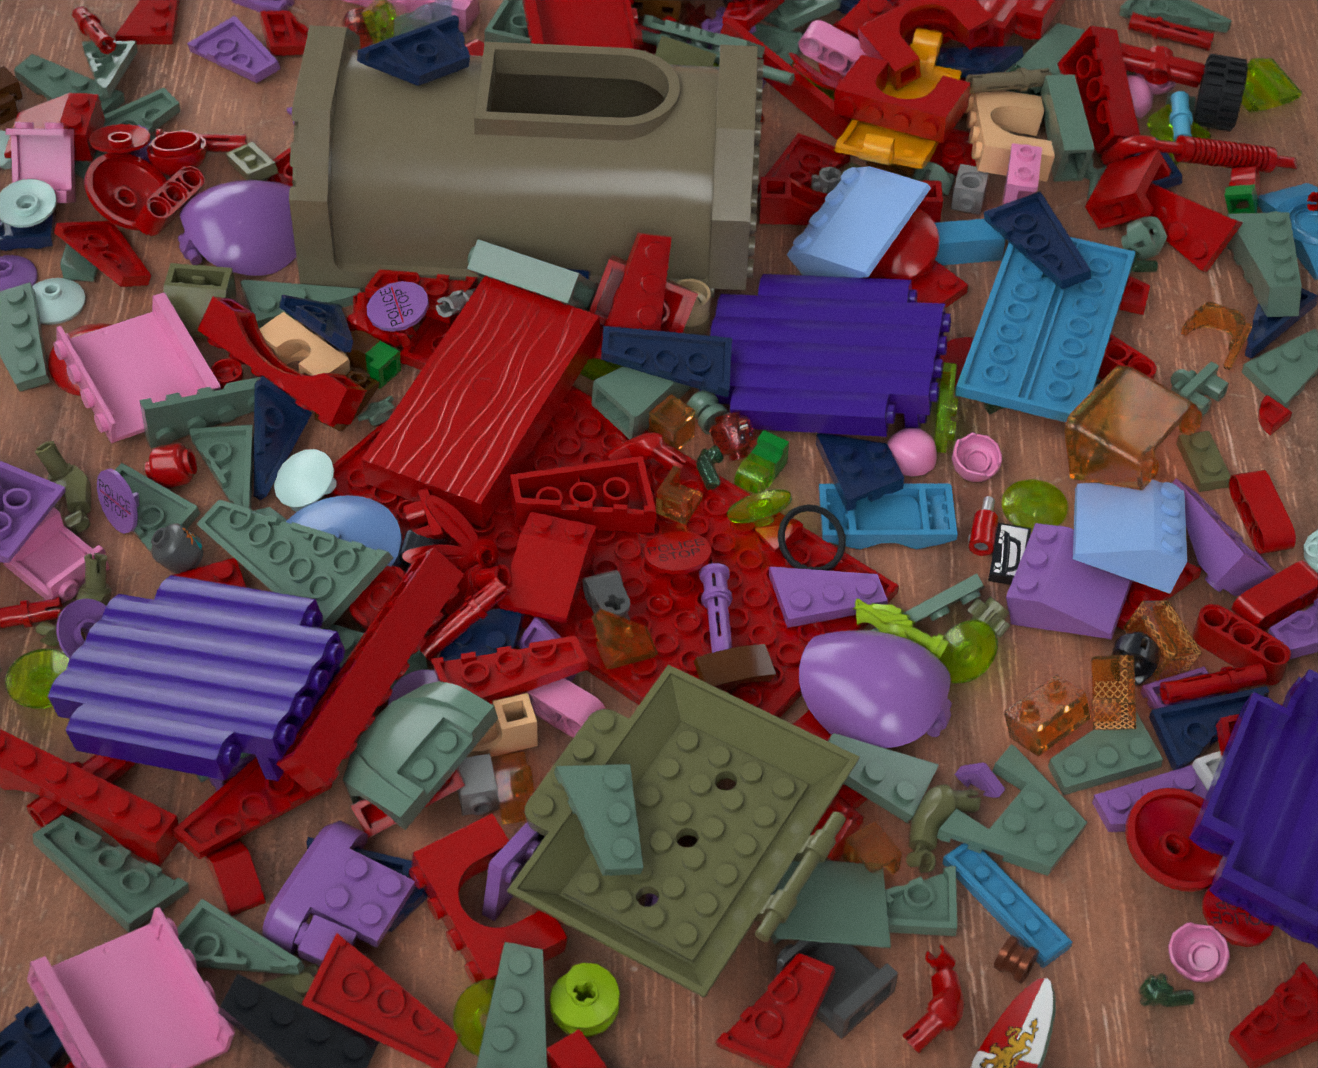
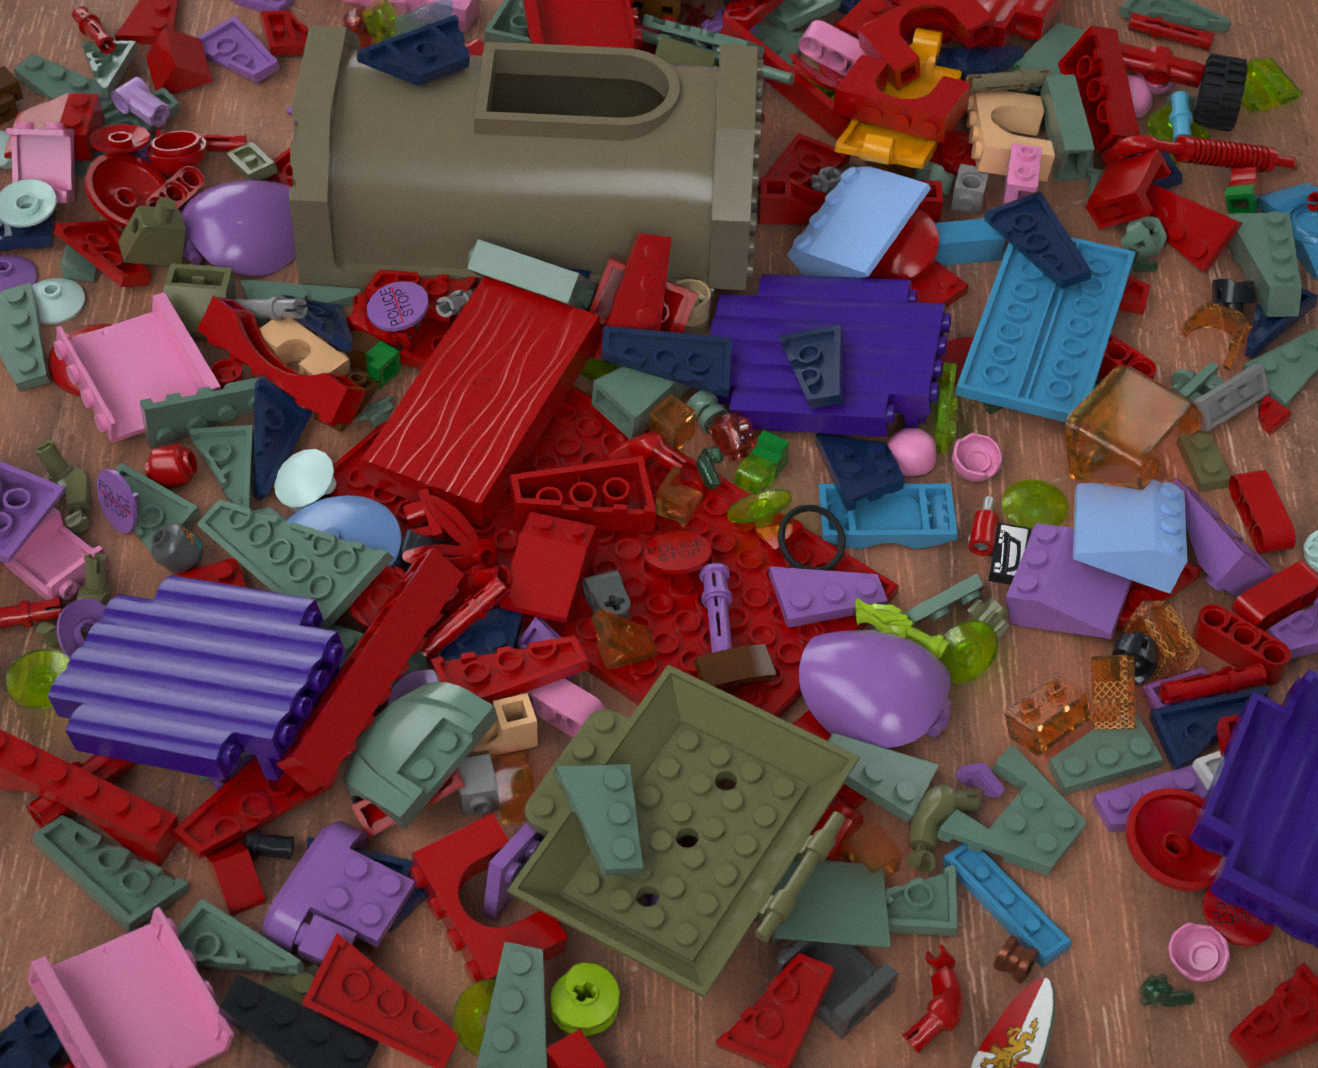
(136, 98): none -> lavender piece
(154, 235): none -> olive torso
(177, 62): none -> red slope
(270, 845): none -> black pin
(276, 308): none -> light grey pin
(817, 363): none -> dark blue wing
(1232, 397): none -> light grey tile
(1233, 294): none -> black piece

